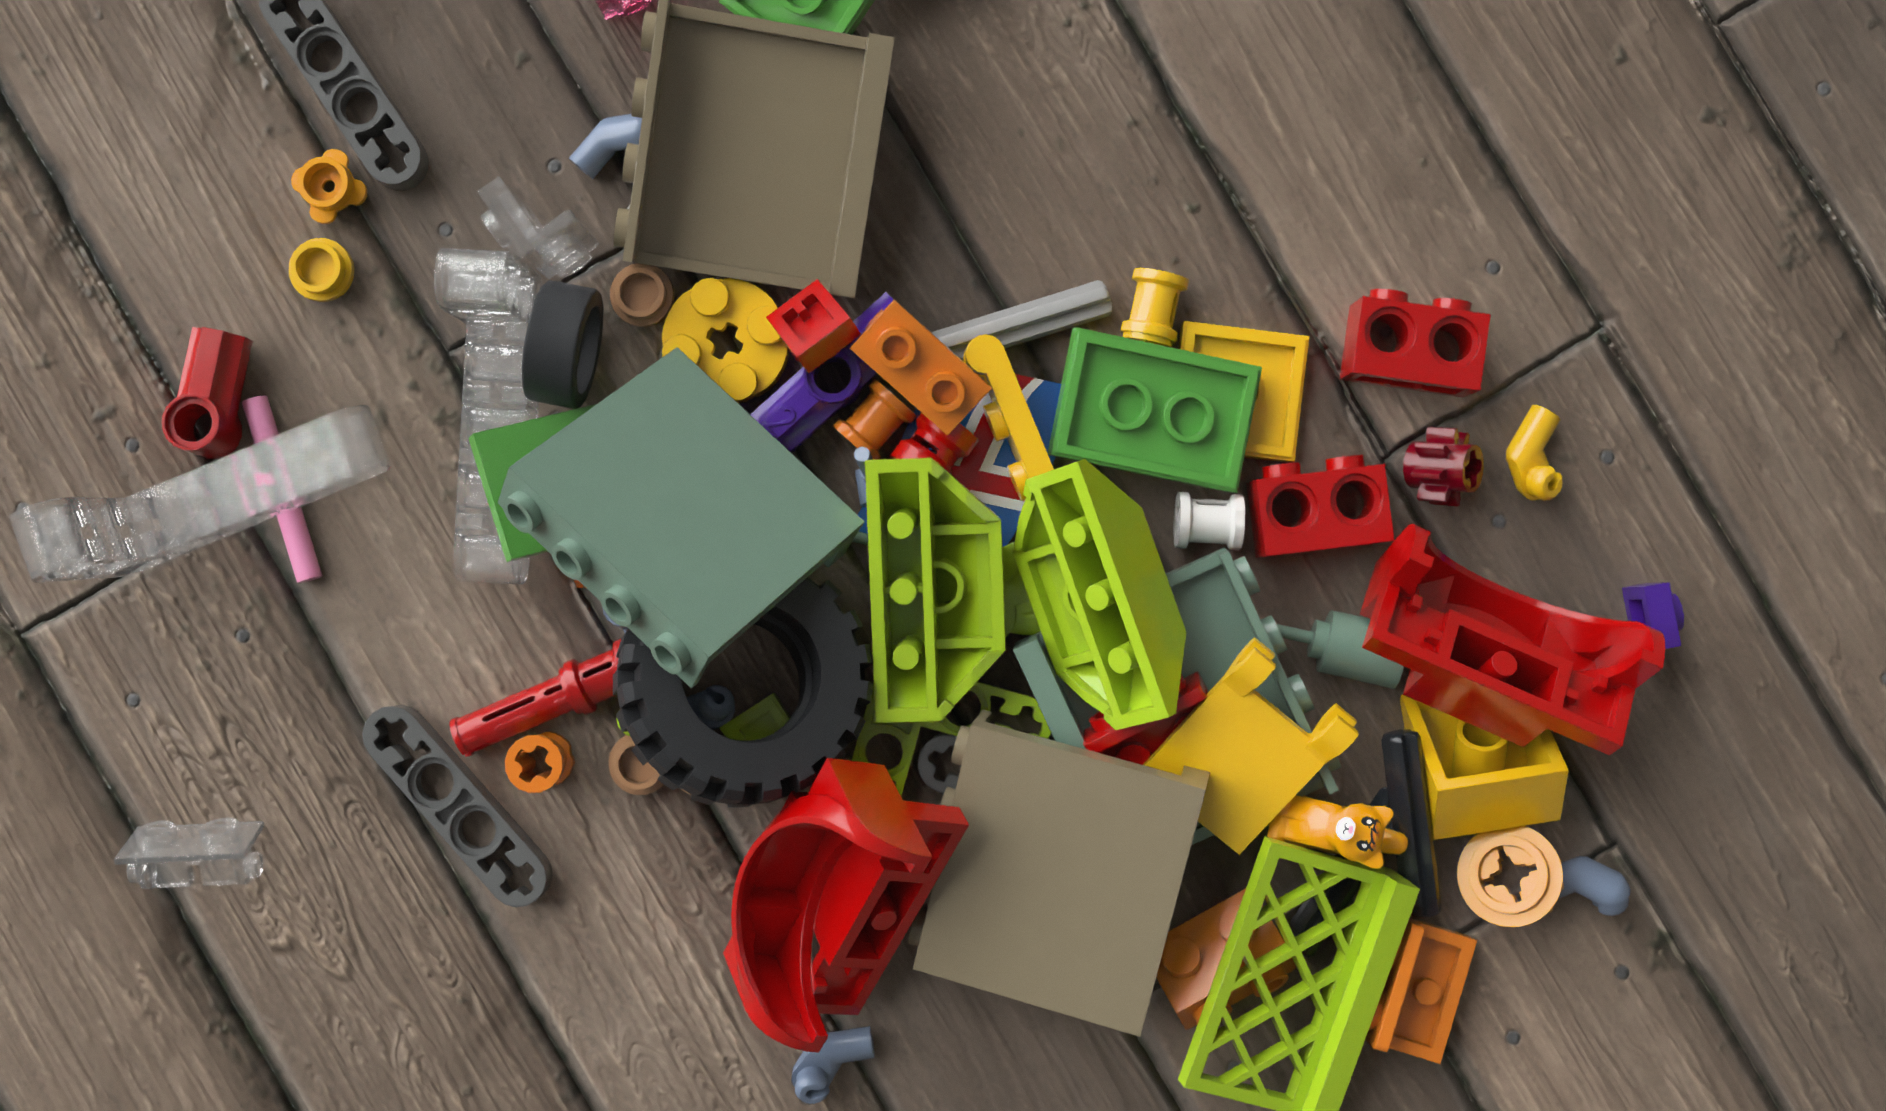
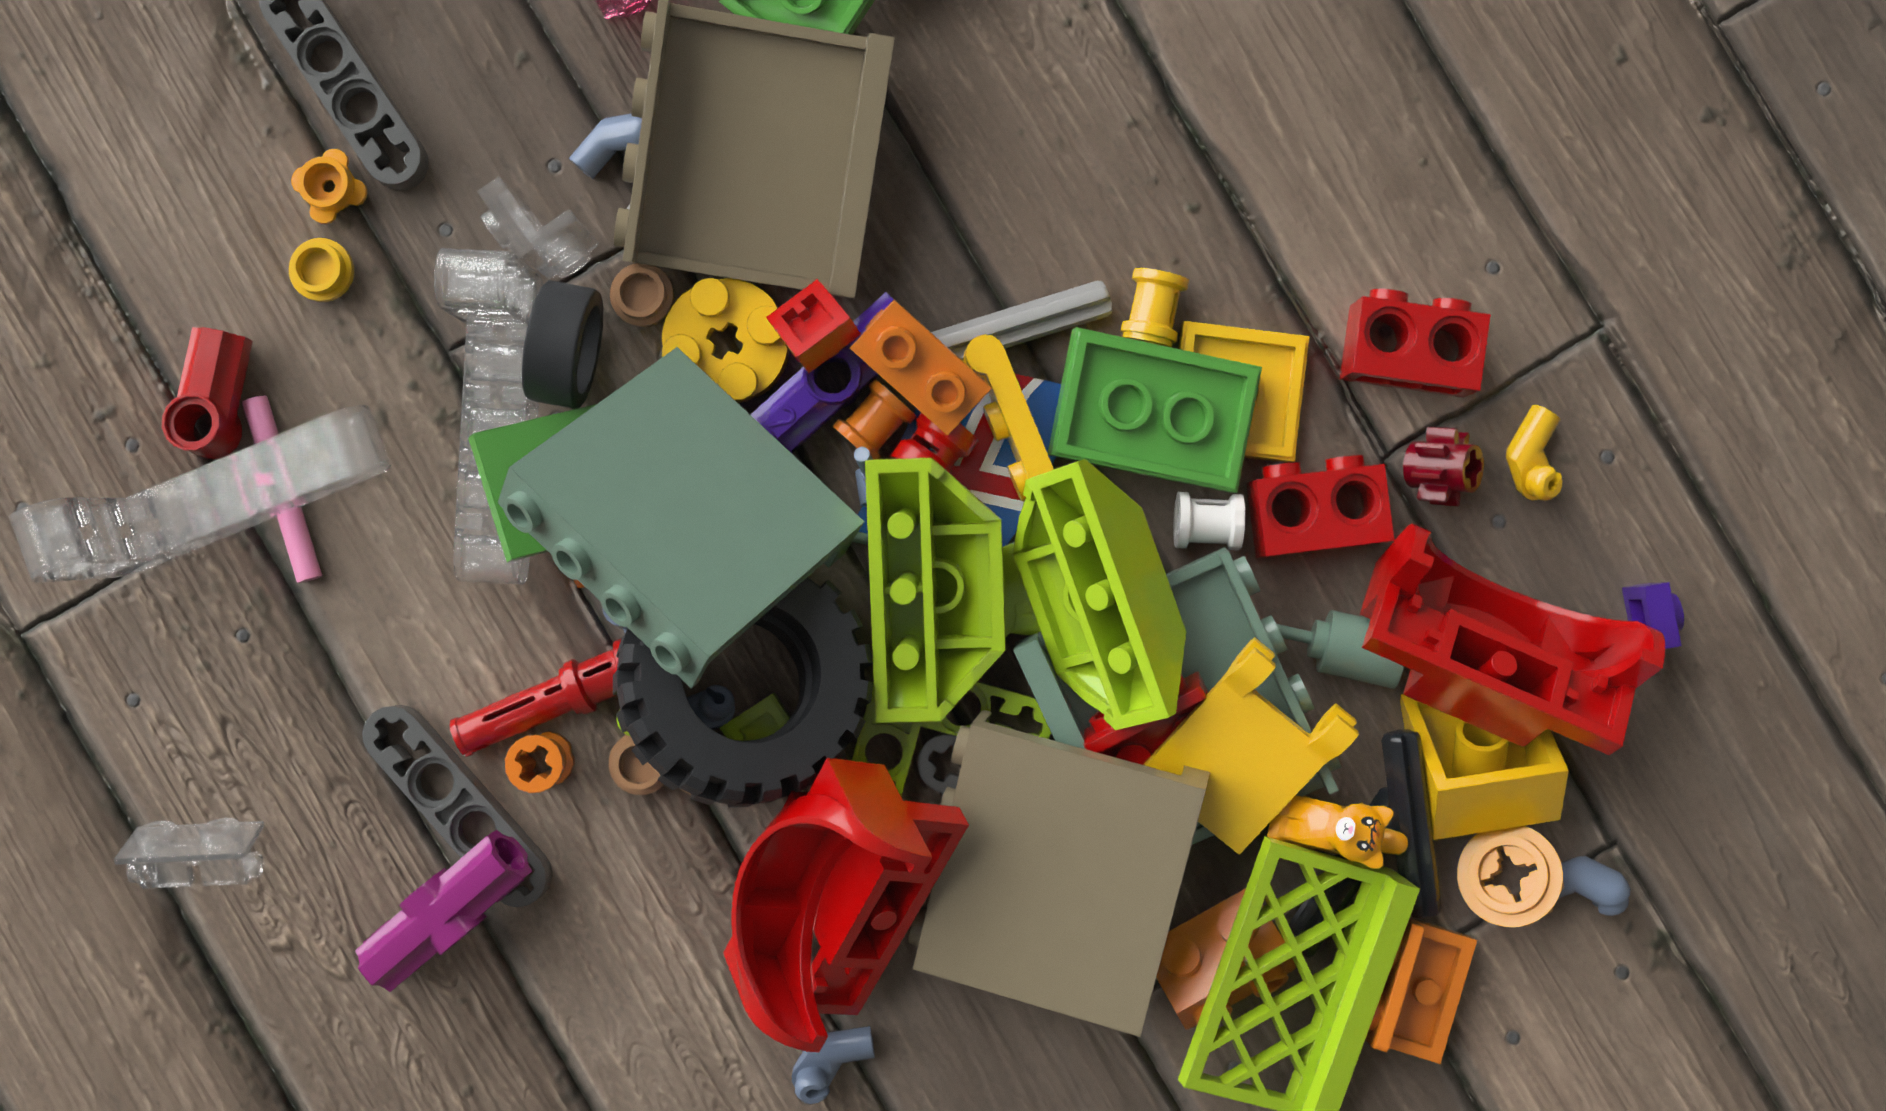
(443, 910): none -> magenta piece

